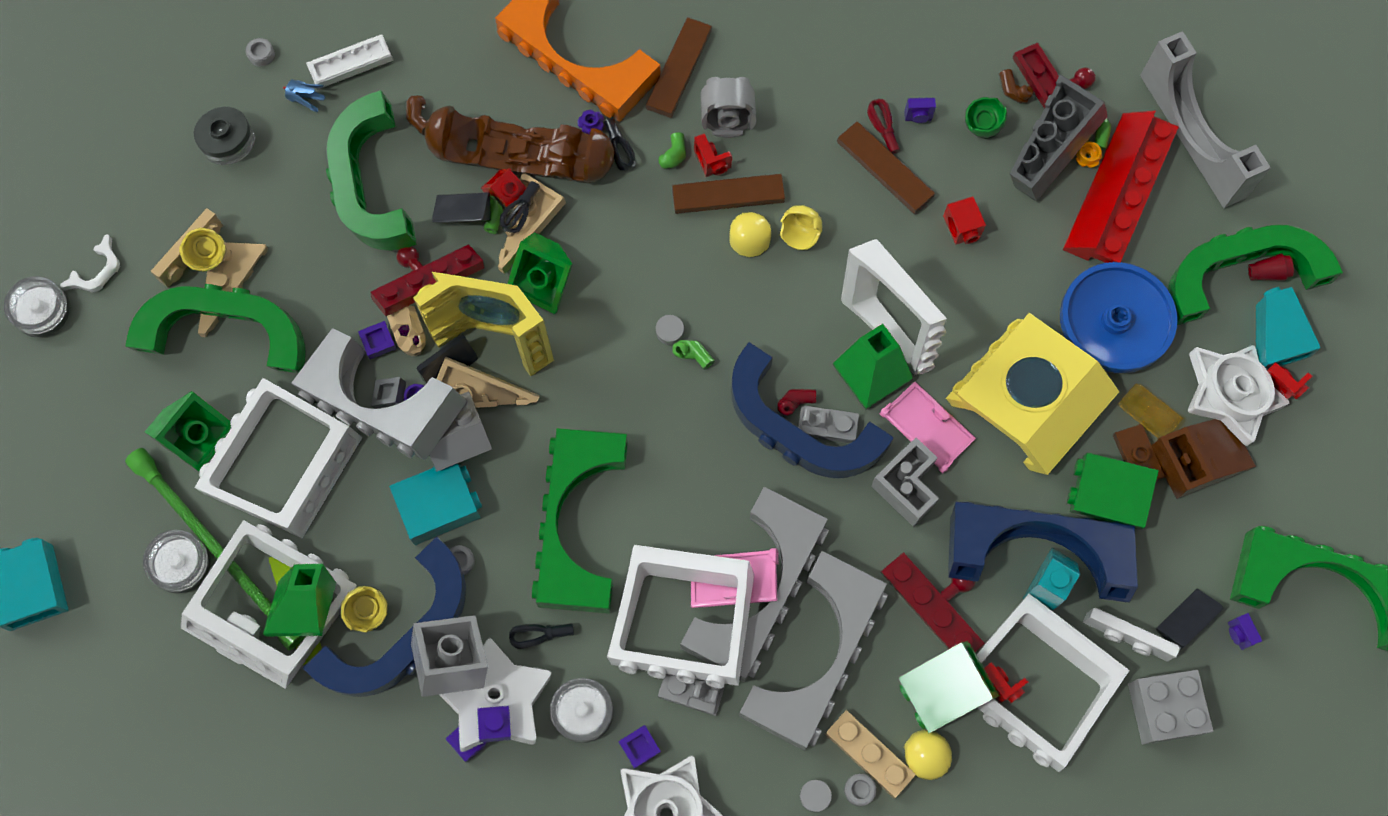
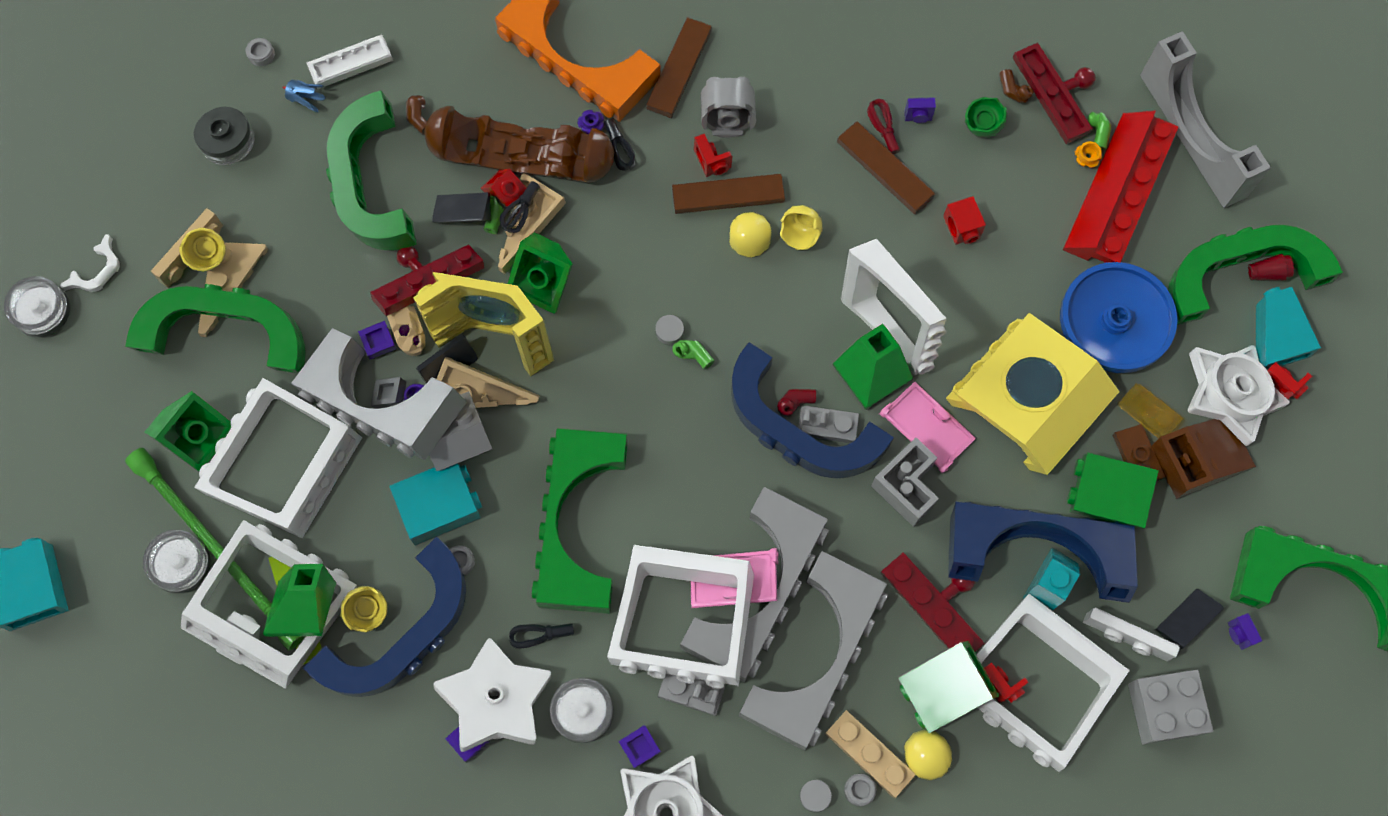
(449, 655): light grey brick -> none
(493, 724): dark purple plate -> none
(675, 154): bright green arm -> none
(1062, 130): dark grey wedge -> none

